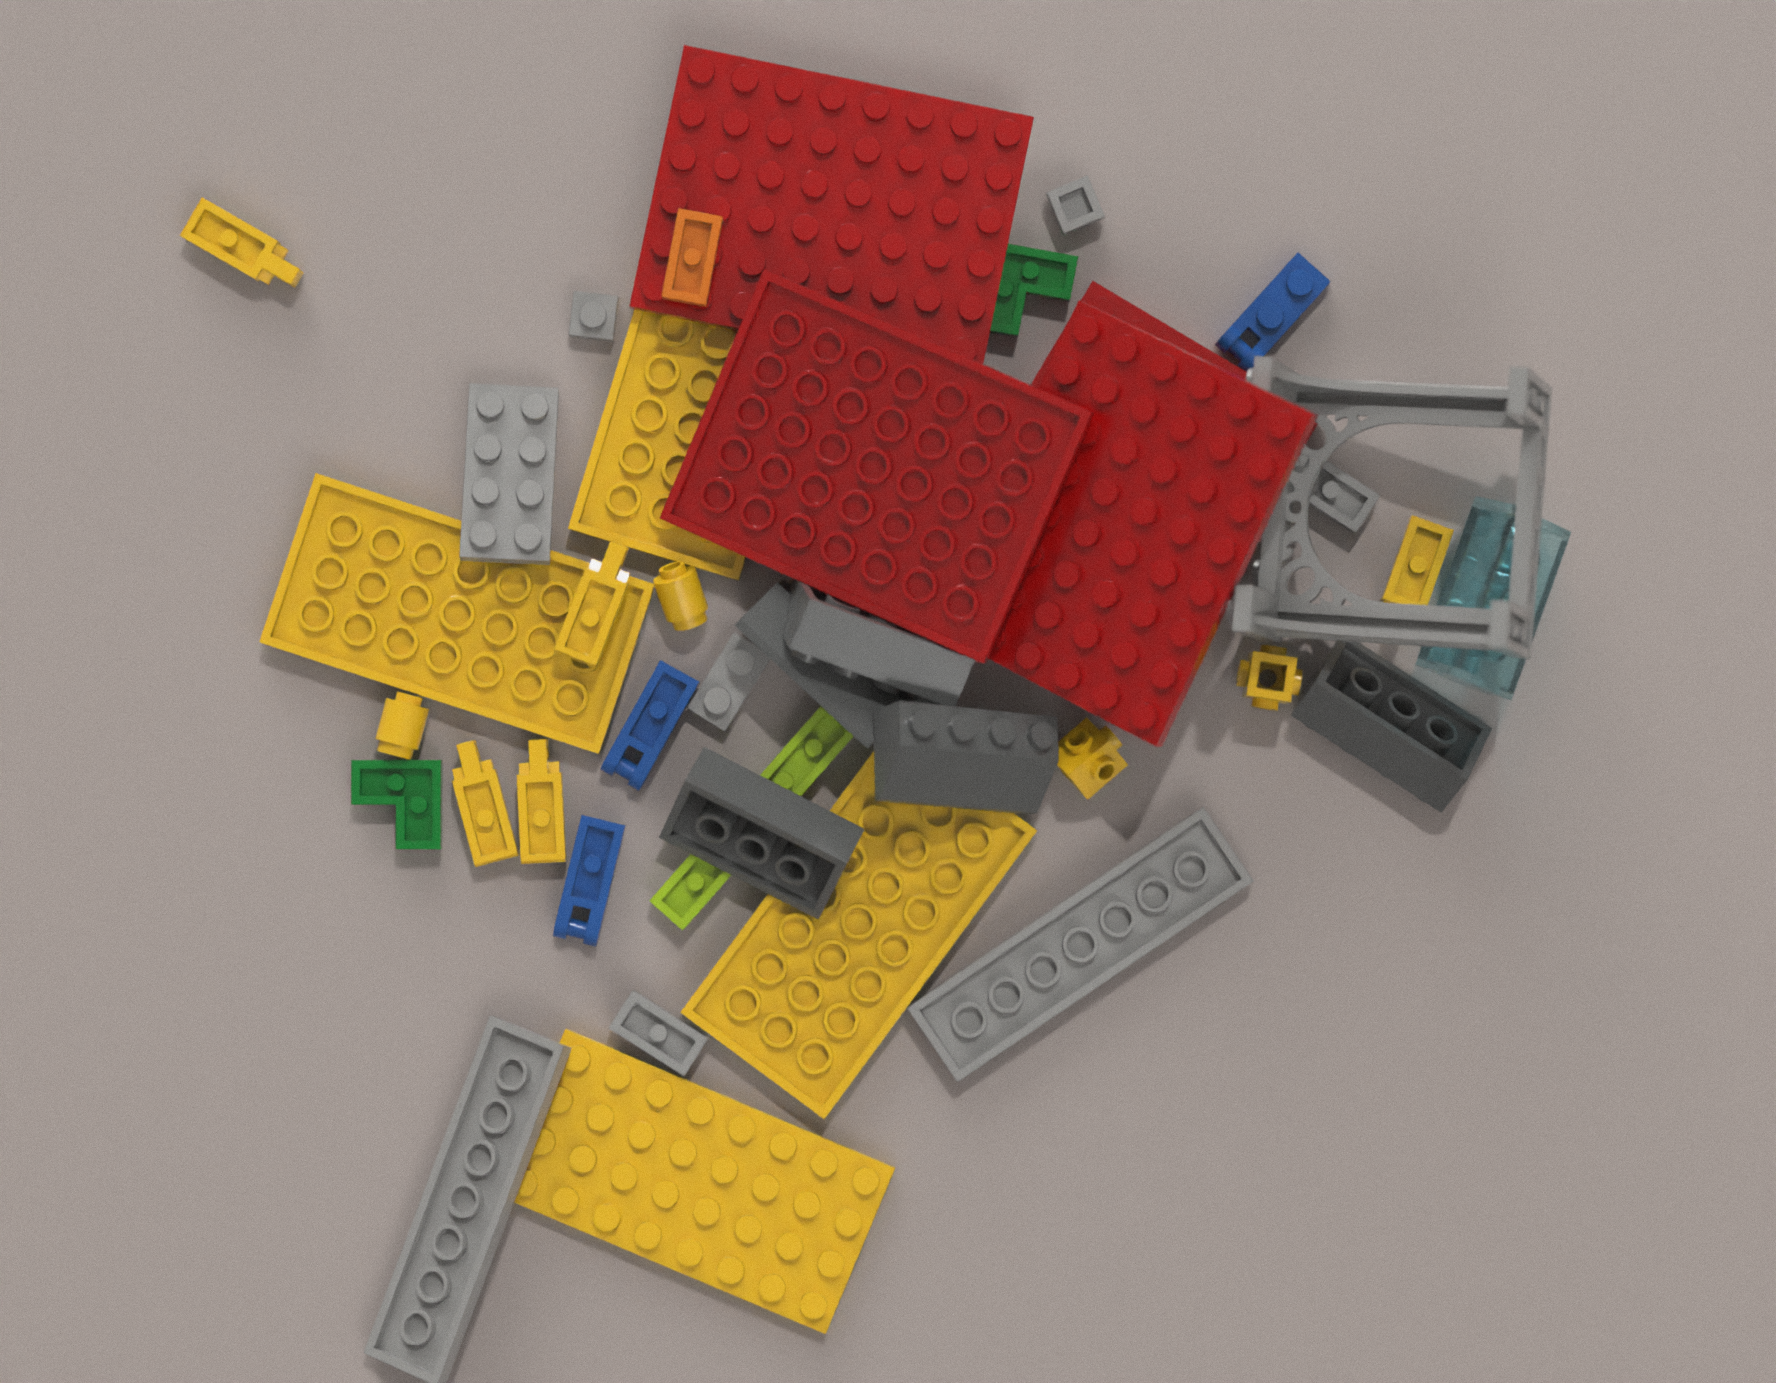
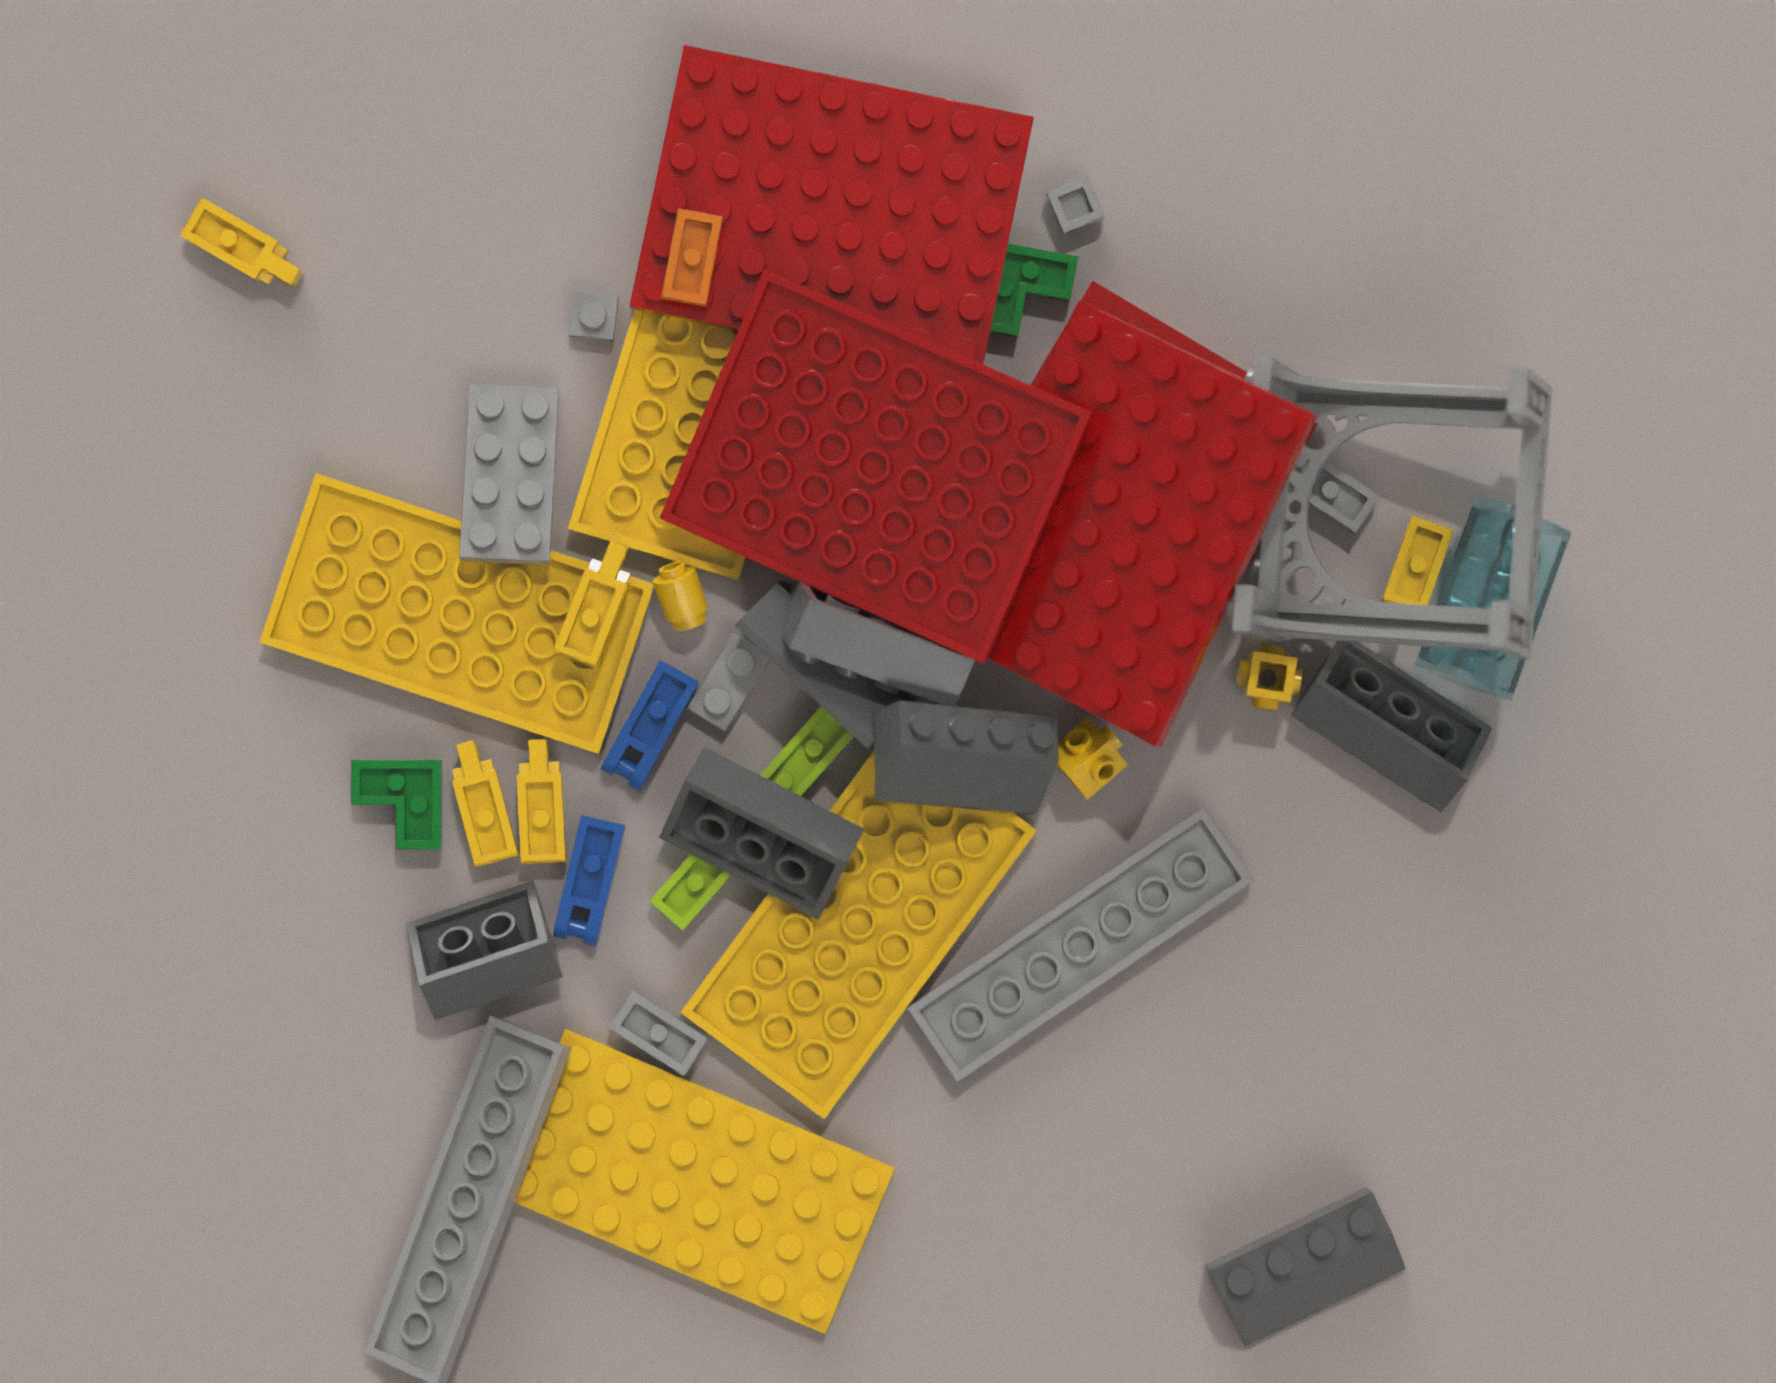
(401, 725): yellow brick -> none
(483, 950): none -> dark grey slope
(1274, 310): blue plate -> none
(1306, 1266): none -> dark grey slope

